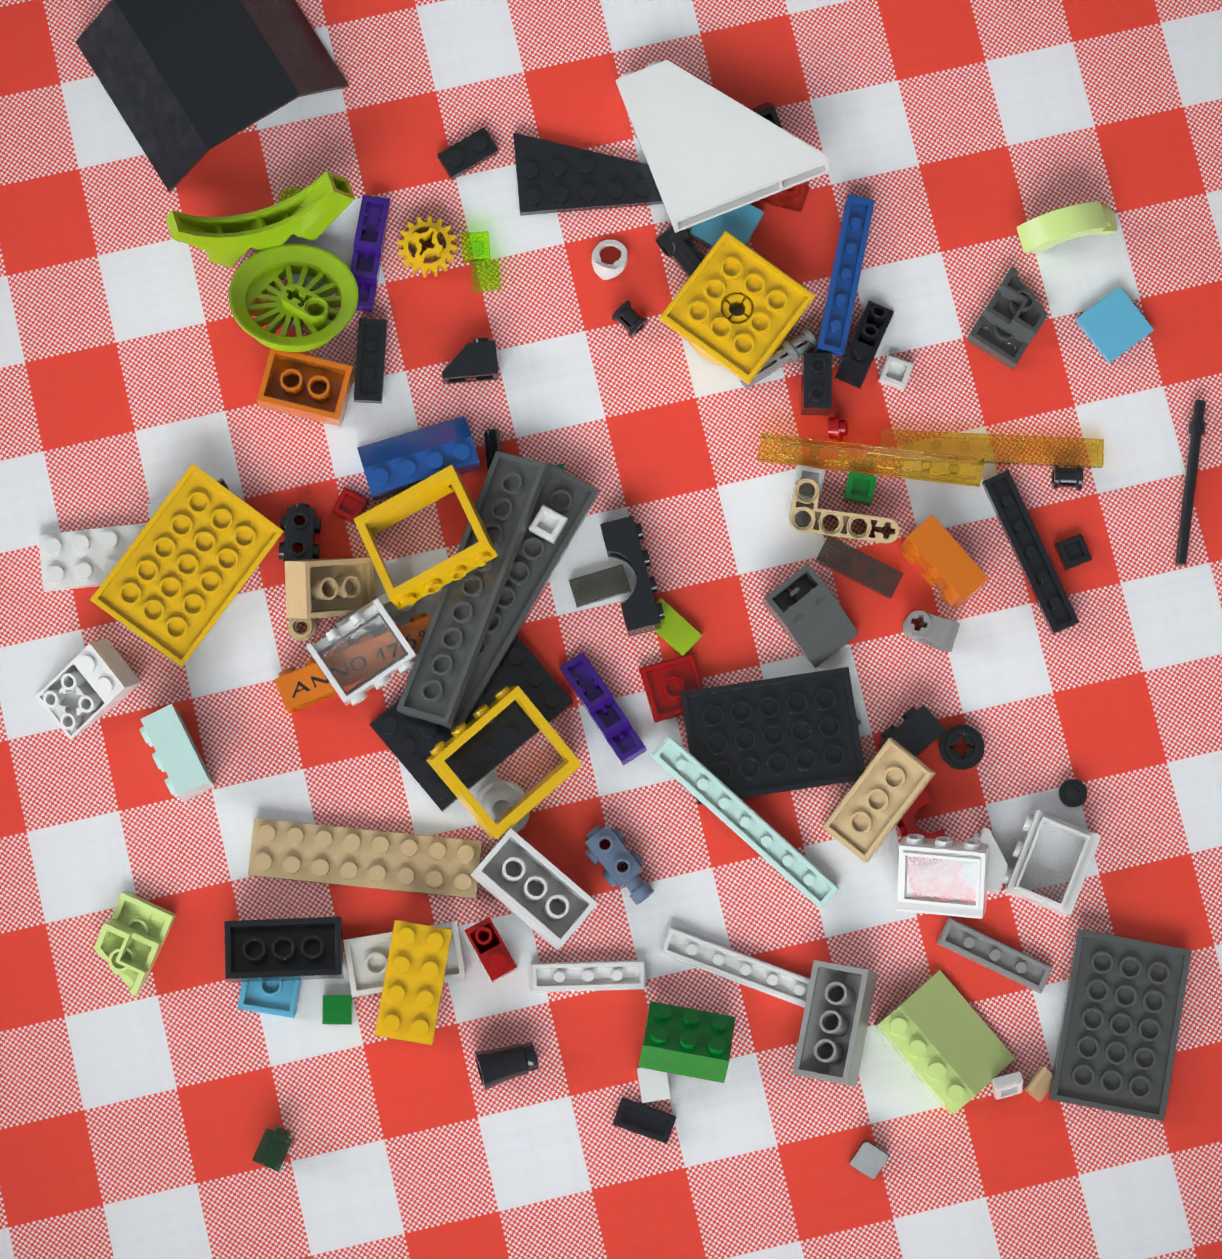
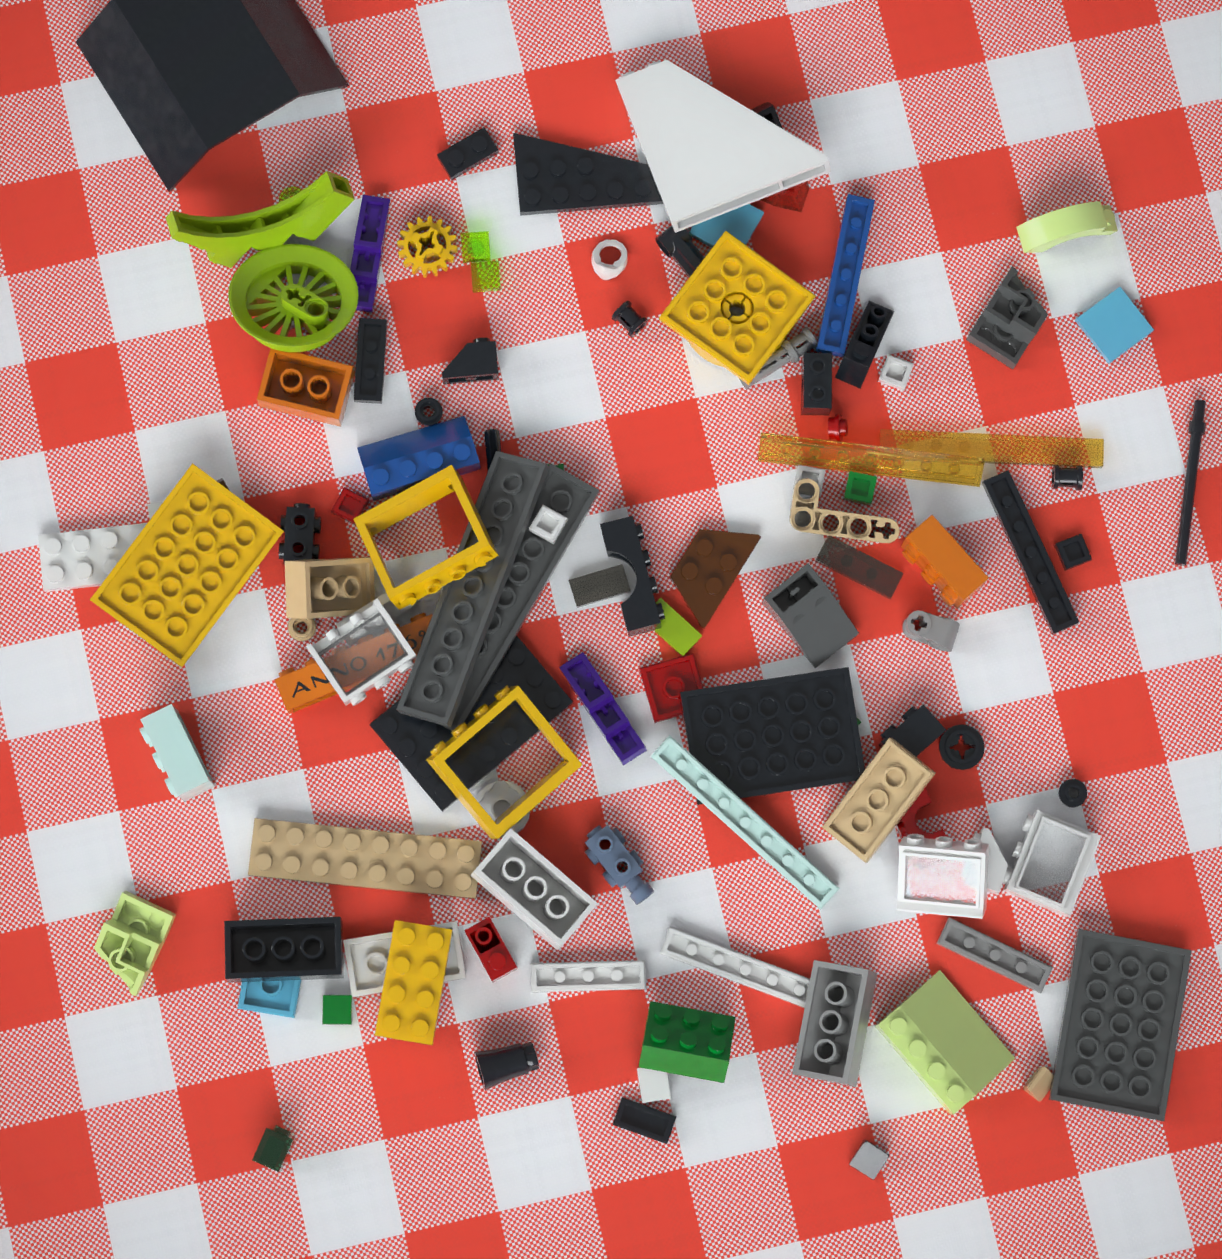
(88, 688): white slope -> none
(428, 403): none -> black plate
(711, 569): none -> reddish brown wing
(1007, 1085): white tile -> none

